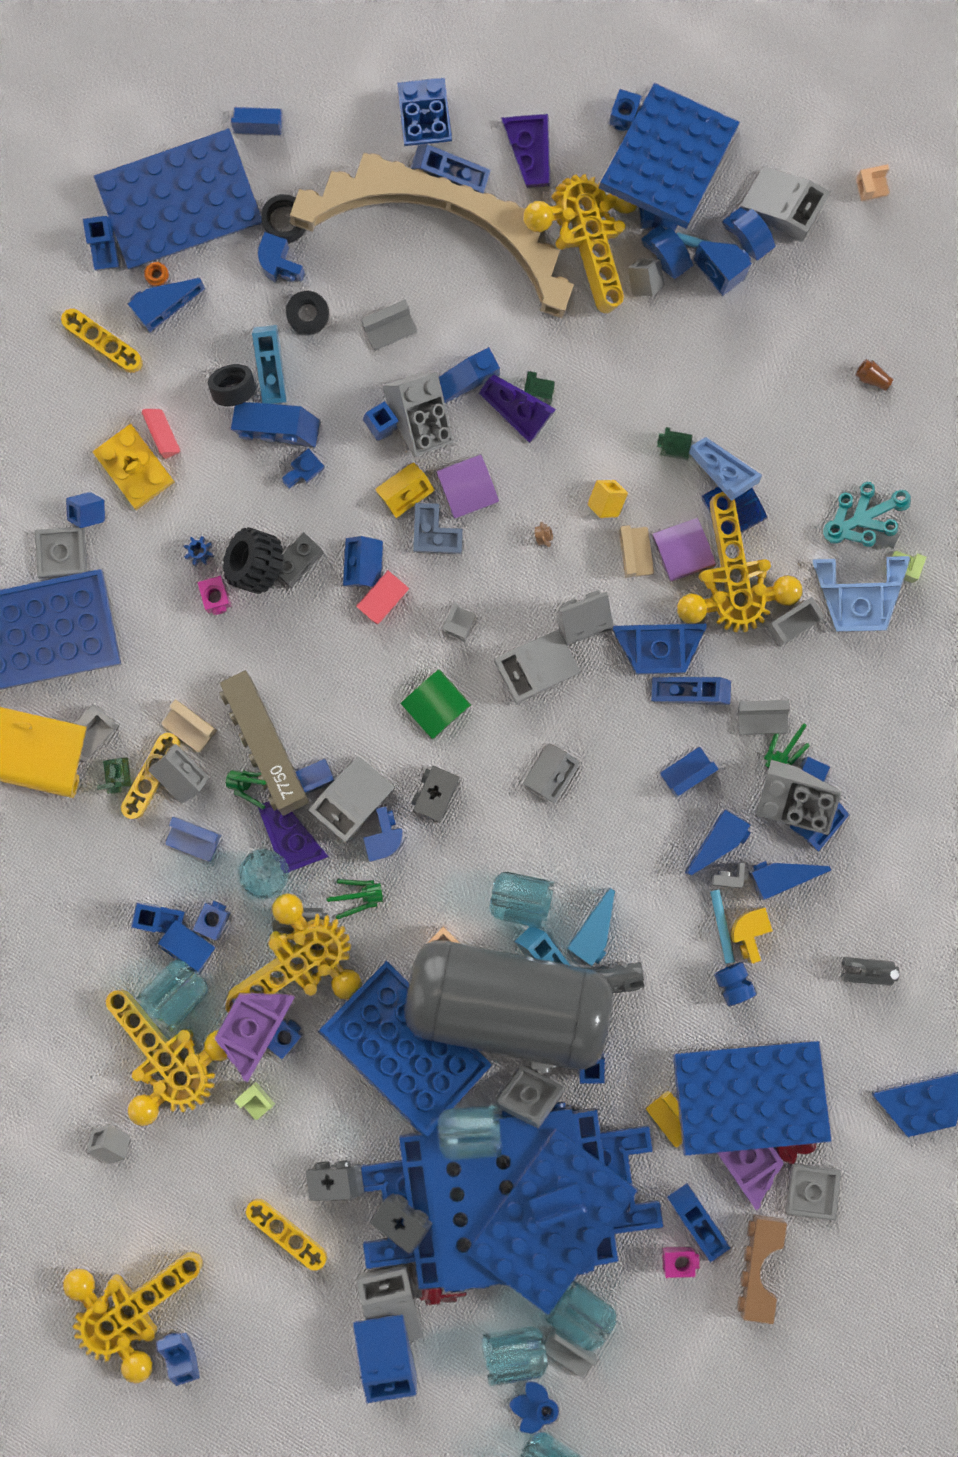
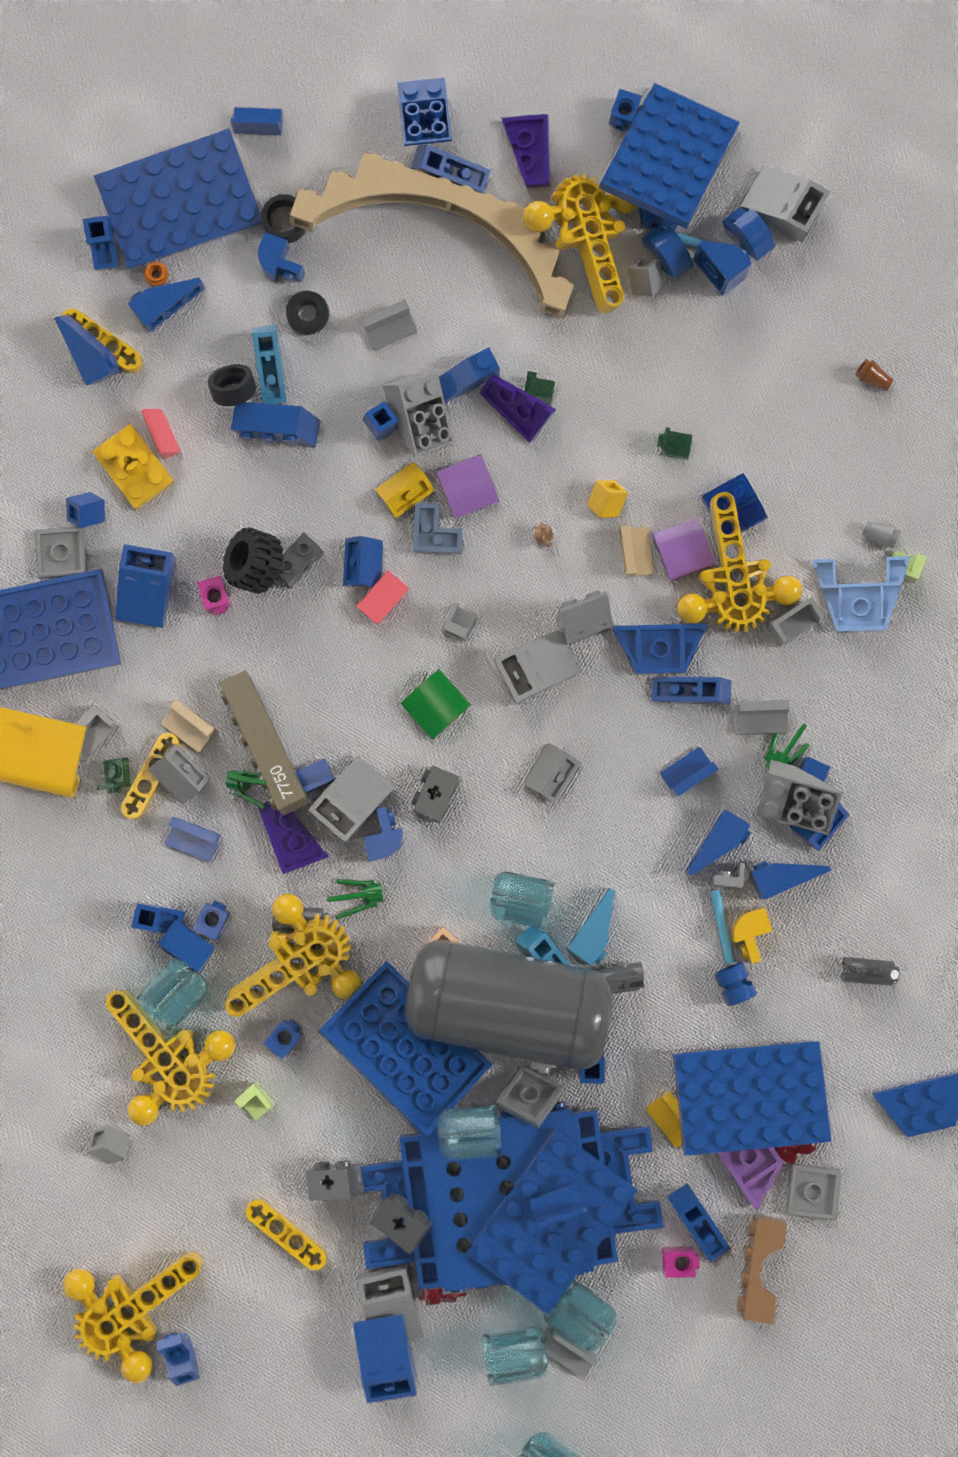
(90, 355): none -> blue slope
(144, 585): none -> blue slope
(195, 544): blue gear -> none
(251, 1028): medium lavender wing -> none
(256, 888): clear light blue cylinder -> none
(305, 468): blue plate -> none
(530, 1407): blue plate -> none
(725, 469): medium blue wing -> none
(864, 517): teal plant -> none
(873, 182): light nougat panel -> none

